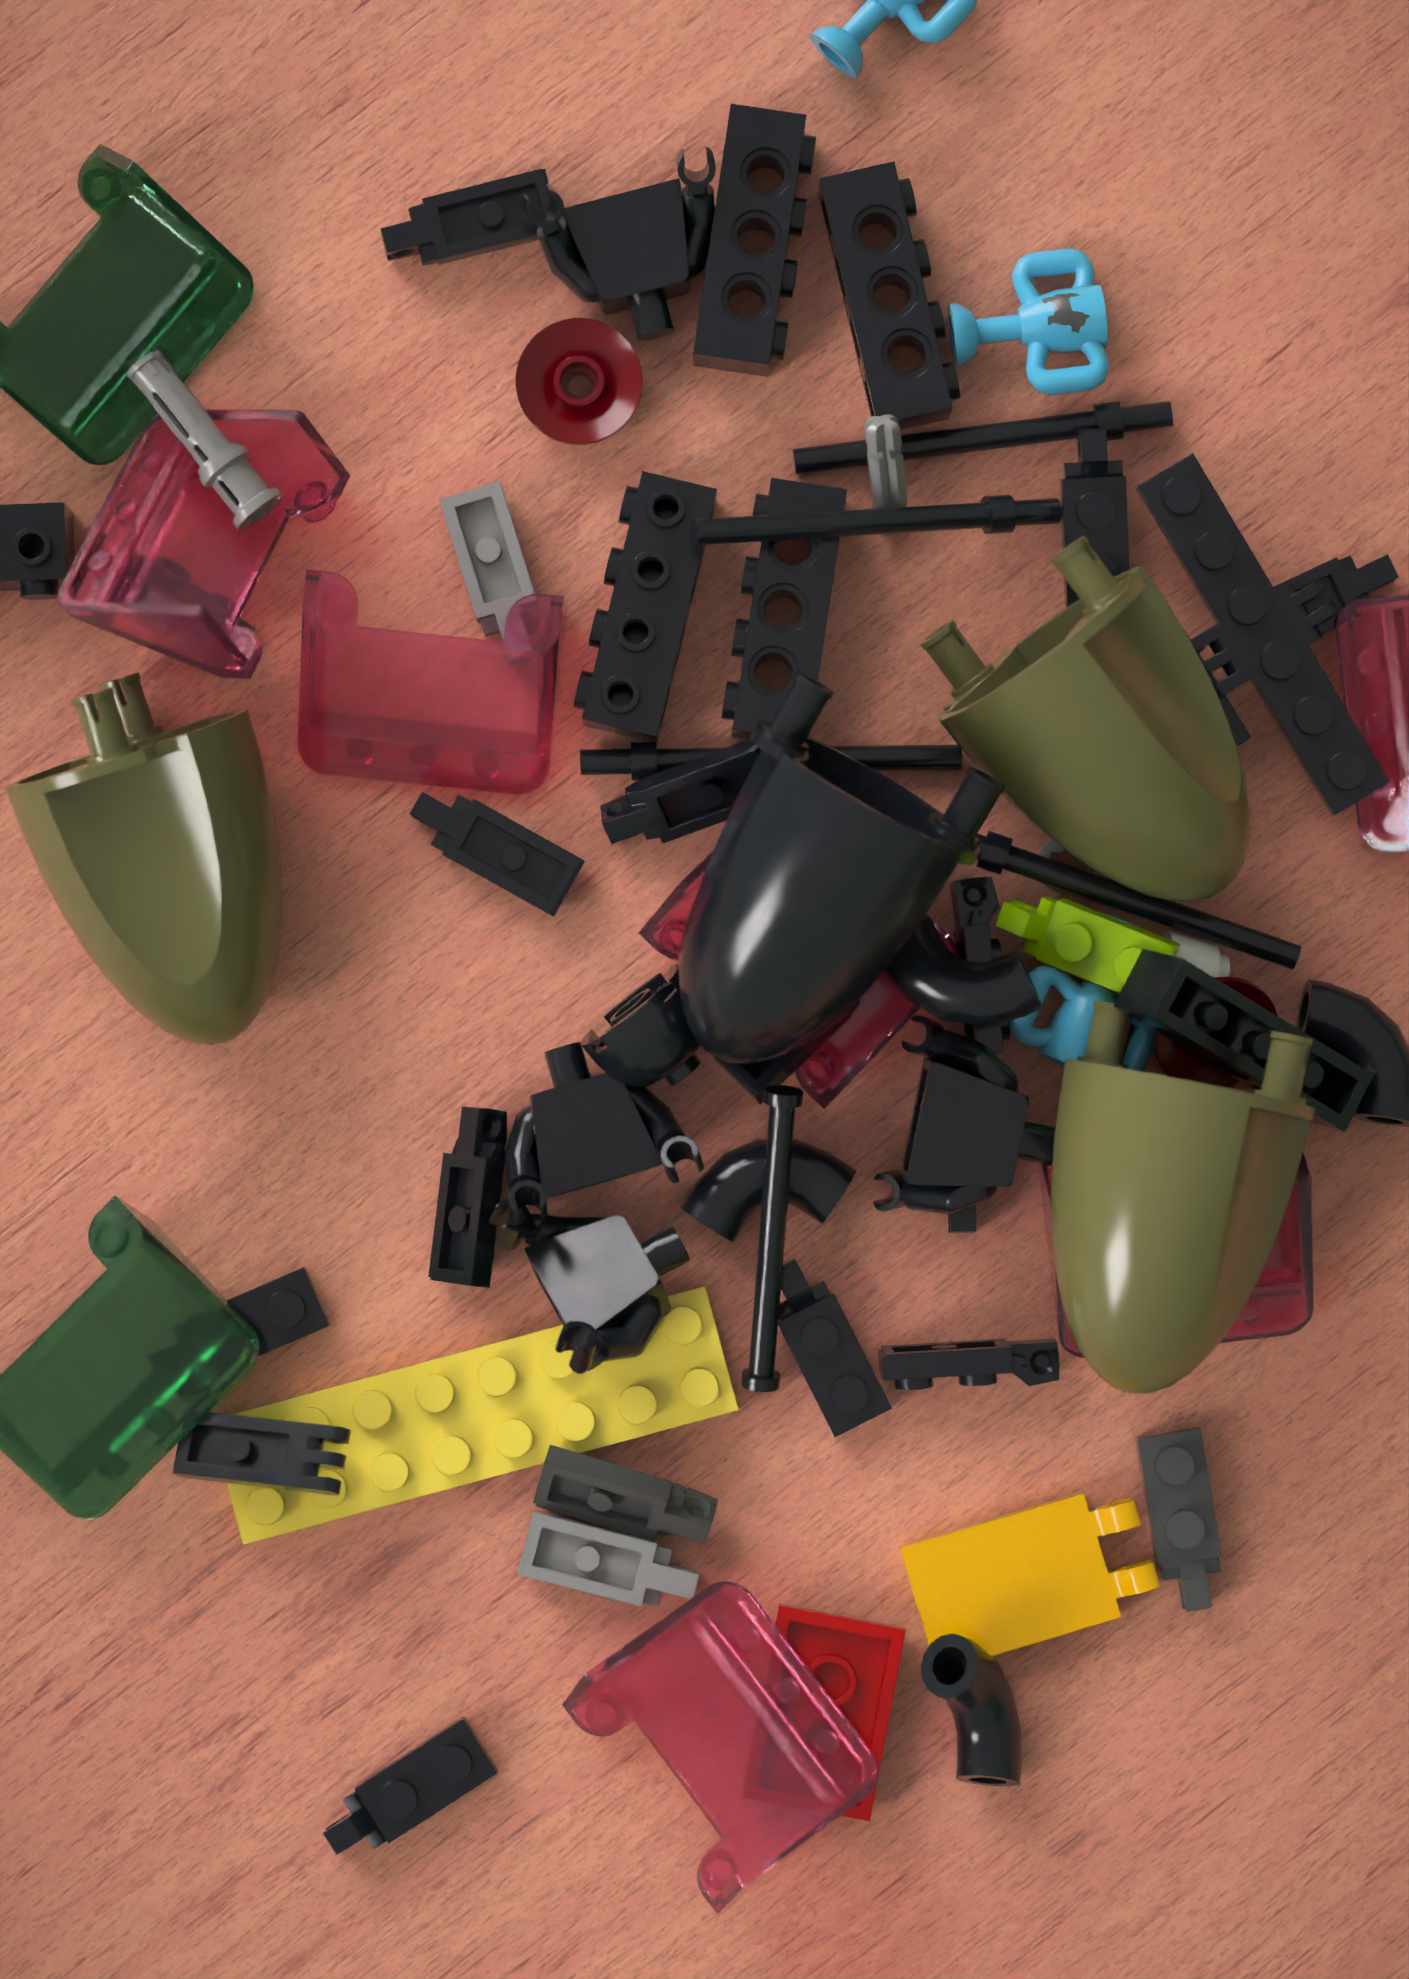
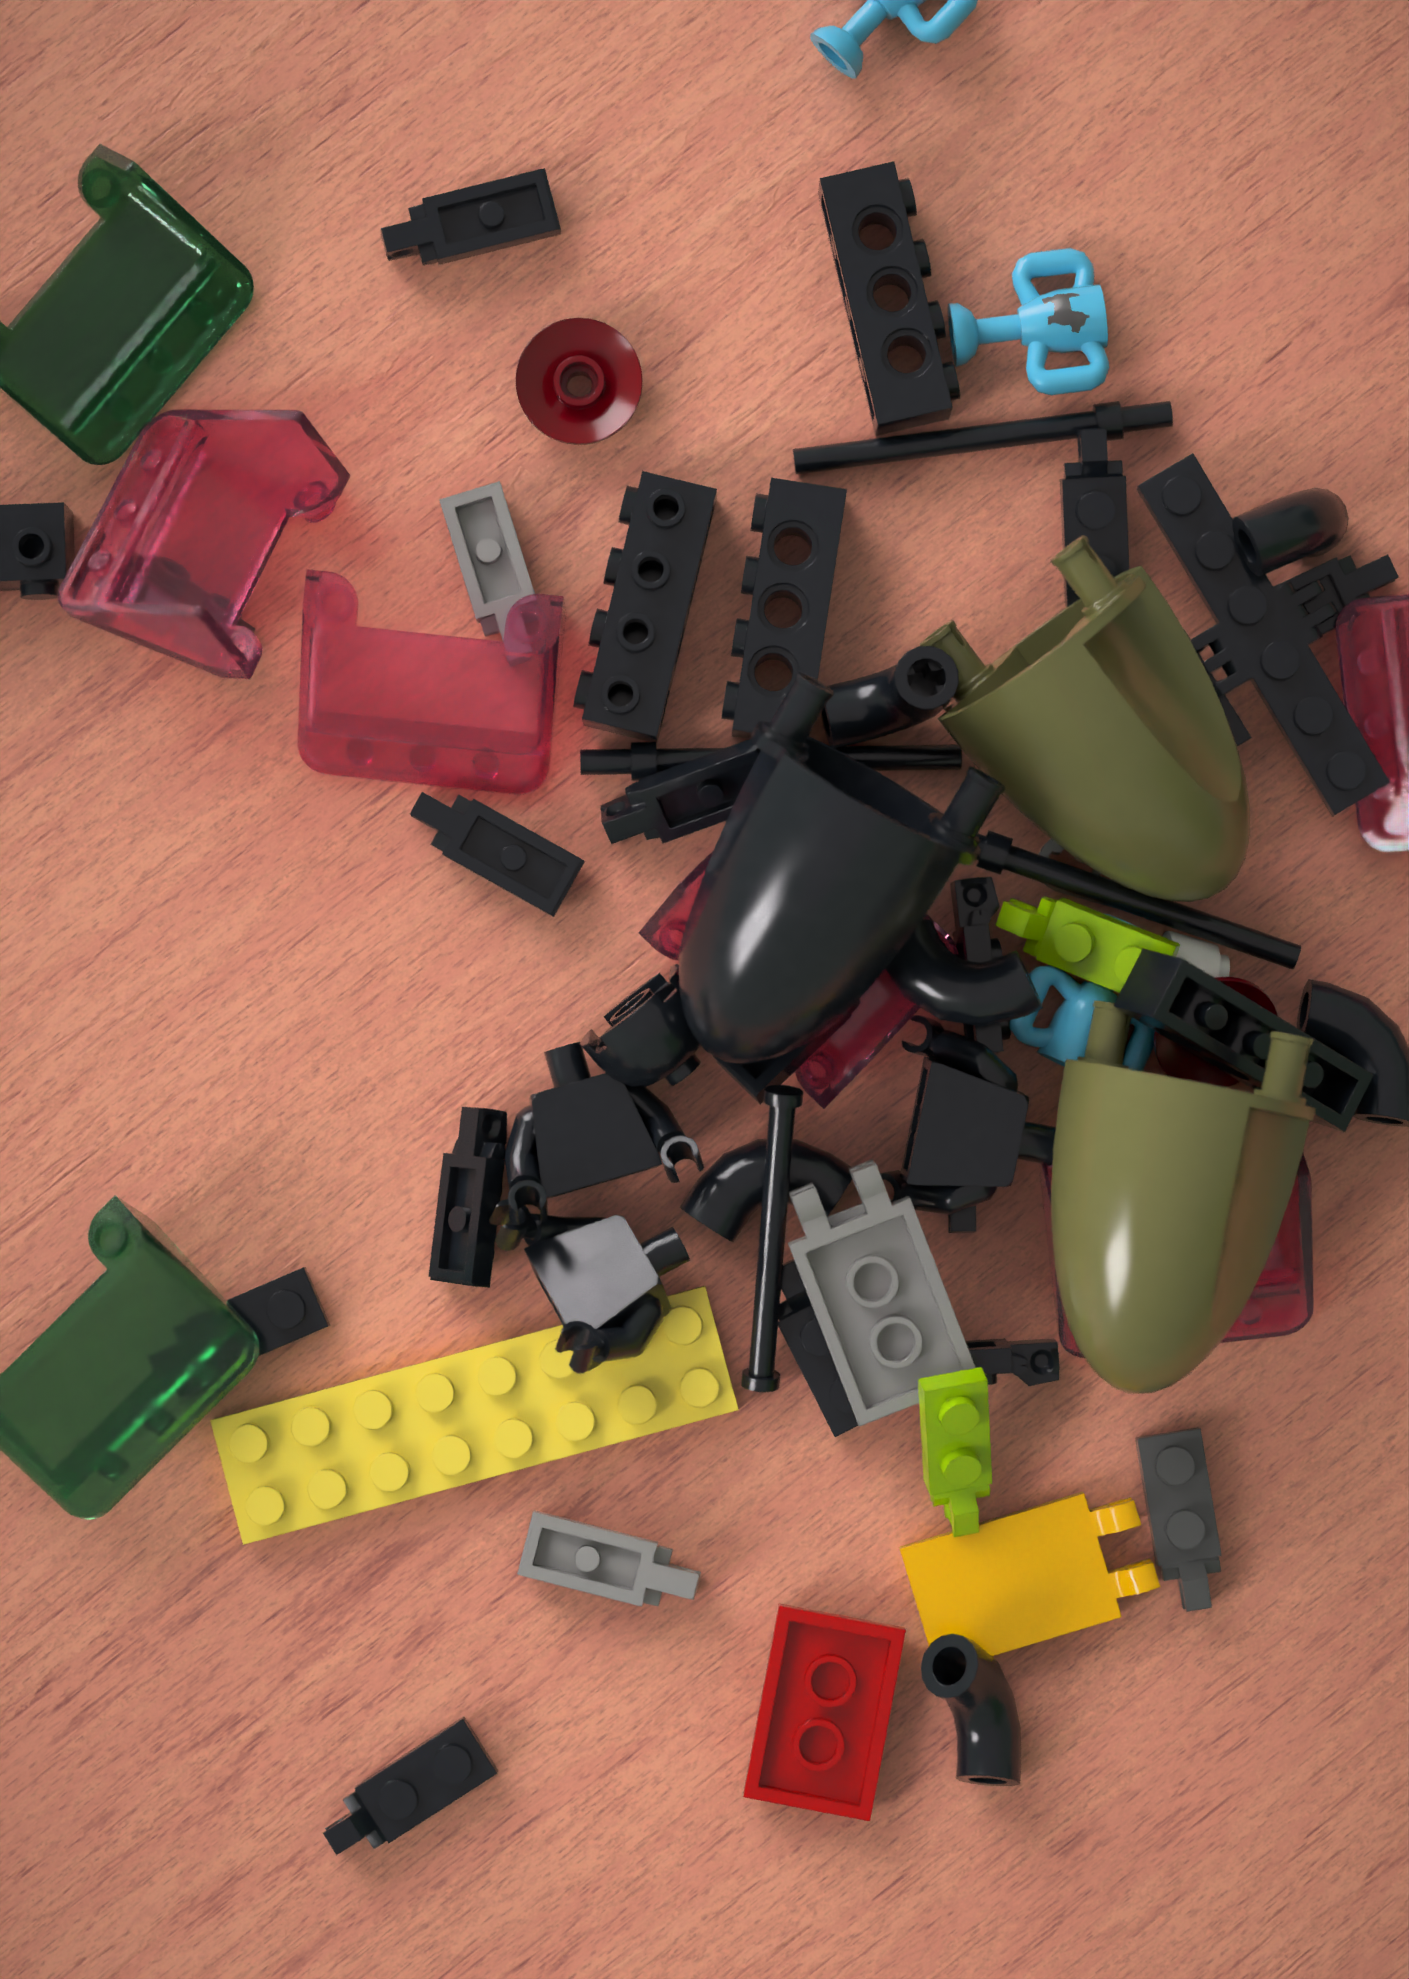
(164, 860): olive windscreen -> none
(221, 462): light grey pin -> none
(261, 1453): black hinge -> none
(622, 1497): dark grey hinge -> none
(632, 245): black torso -> none
(736, 1728): clear pink windscreen -> none
(752, 141): black brick -> none
(876, 1296): none -> light grey tile
(885, 462): light grey axle -> none
(890, 698): none -> black cylinder
(956, 1444): none -> lime hinge
(993, 514): black bar -> none
(1290, 529): none -> black cylinder

